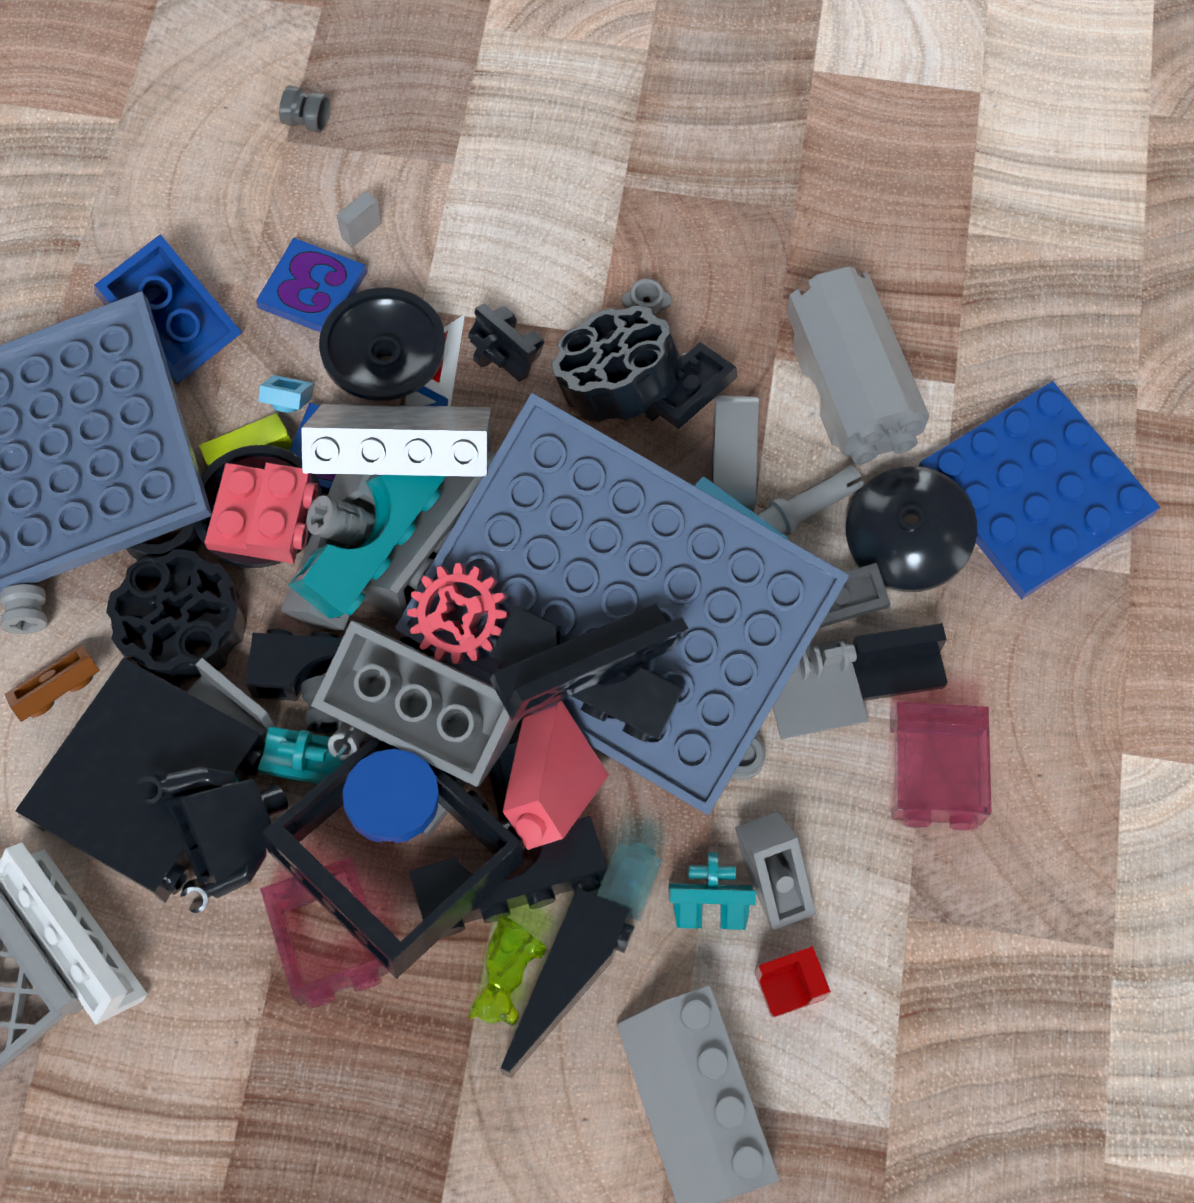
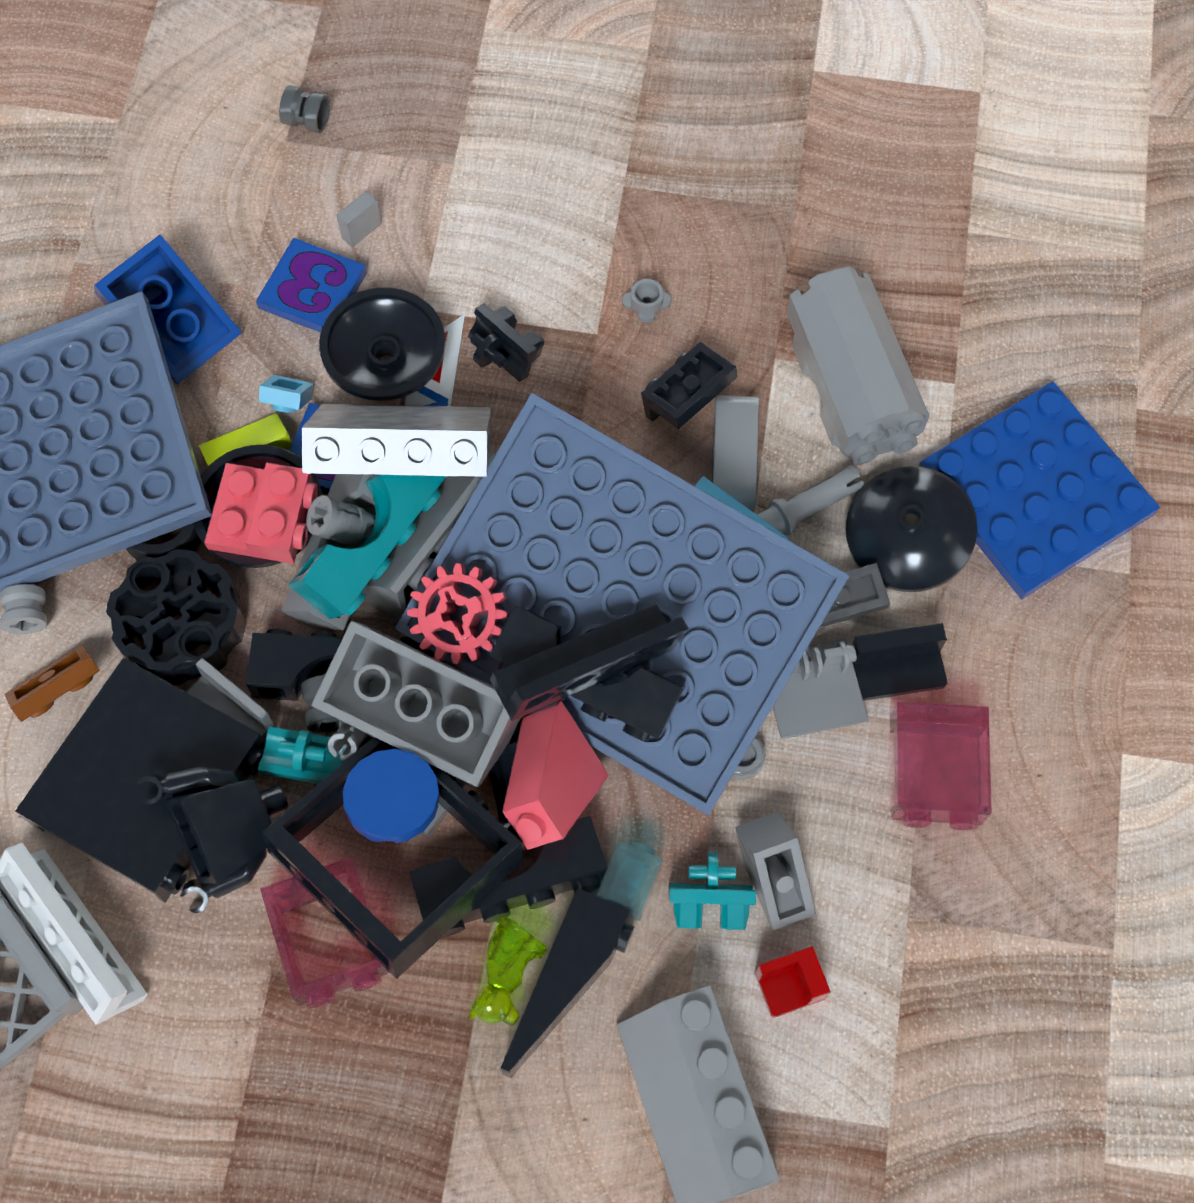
(617, 363): black connector -> none

